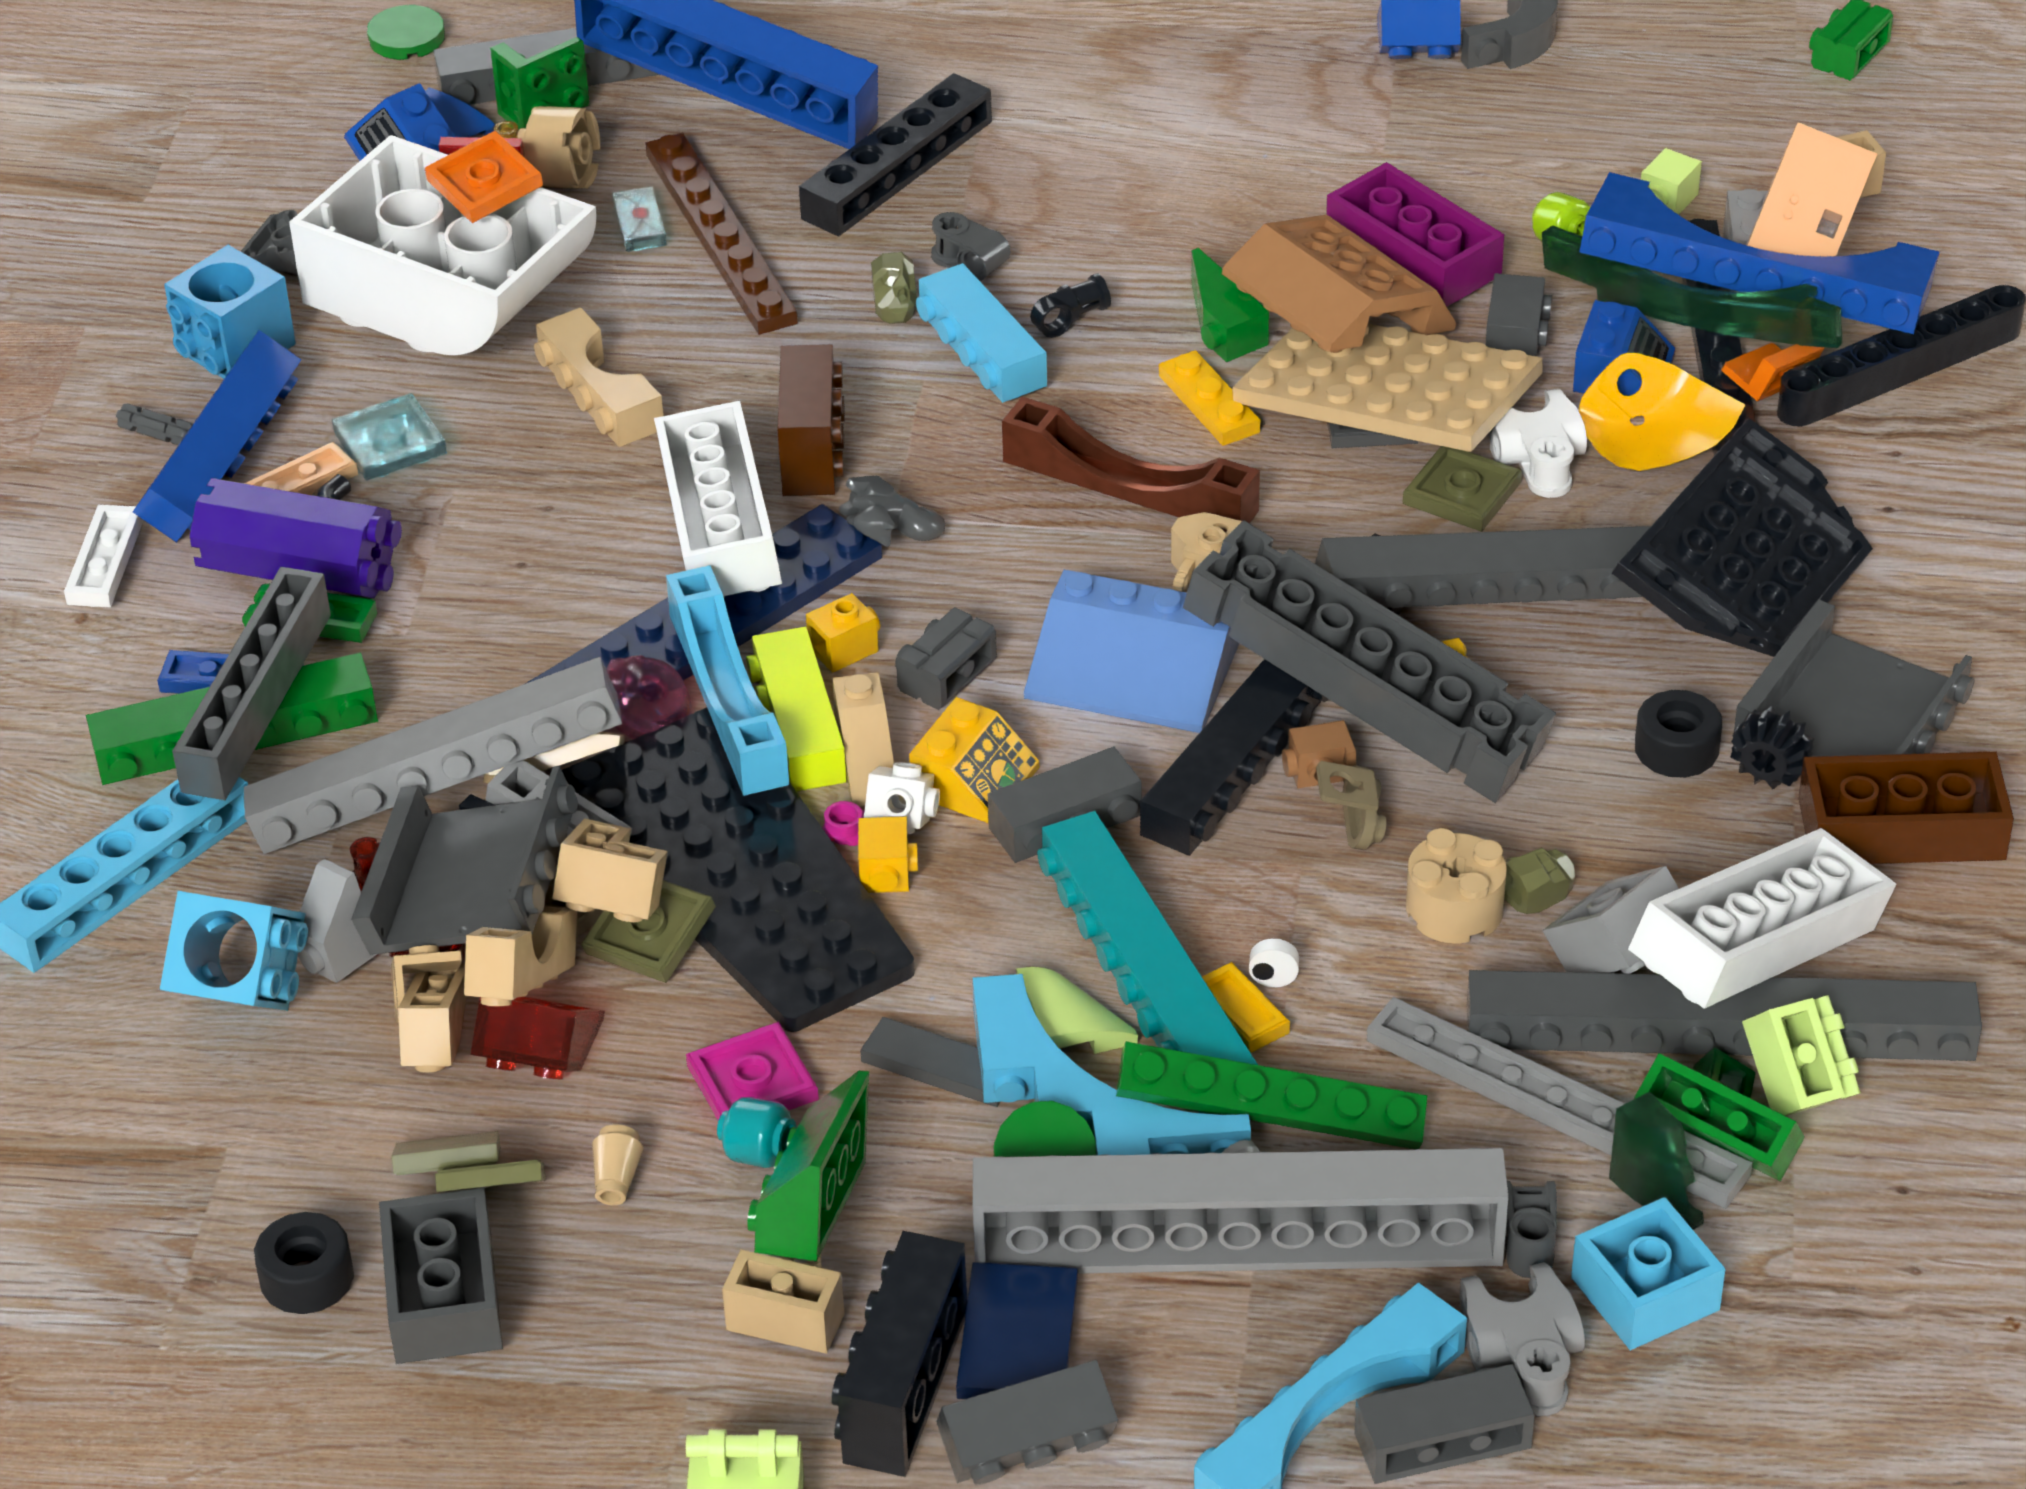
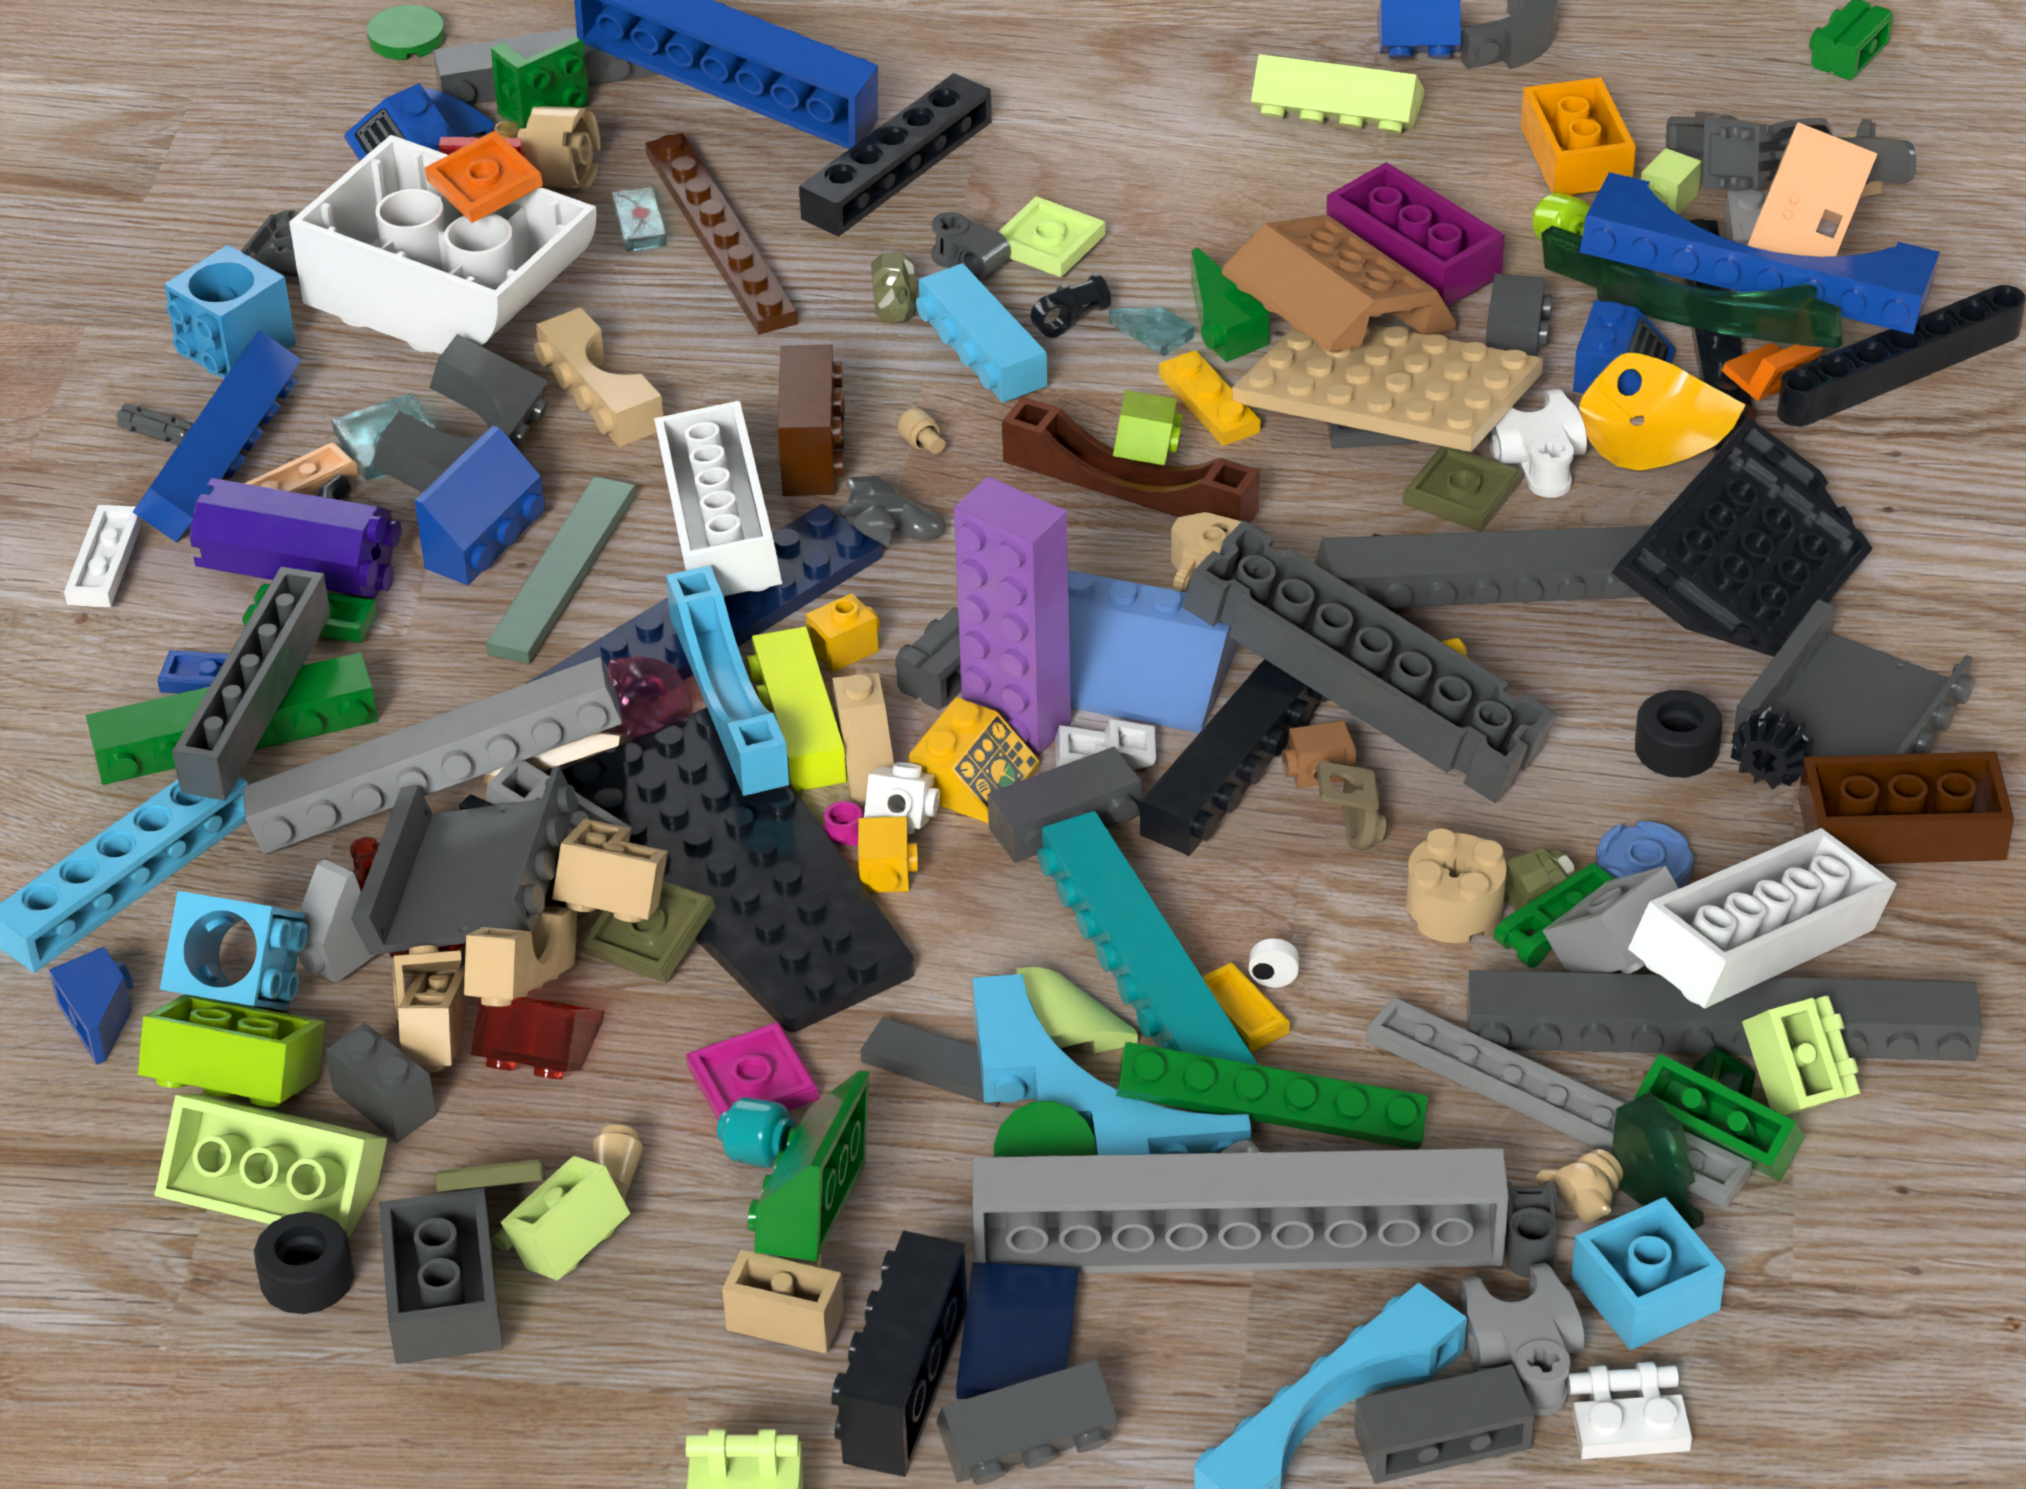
(94, 999): none -> blue slope
(230, 1049): none -> lime brick
(266, 1162): none -> yellowish green slope
(381, 1082): none -> dark grey brick
(446, 1153): olive tile -> none
(478, 508): none -> blue slope
(479, 380): none -> dark grey arch
(561, 570): none -> sand green tile
(563, 1218): none -> yellowish green brick
(920, 430): none -> tan cylinder
(1014, 609): none -> medium lavender brick
(1051, 236): none -> yellowish green plate
(1132, 741): none -> white slope
(1147, 428): none -> lime brick
(1153, 327): none -> clear light blue tile
(1337, 93): none -> yellowish green slope
(1543, 912): none -> green plate
(1576, 135): none -> light orange brick
(1587, 1183): none -> tan animal
(1630, 1424): none -> white plate
(1645, 848): none -> medium blue tile
(1745, 153): none -> dark grey piece

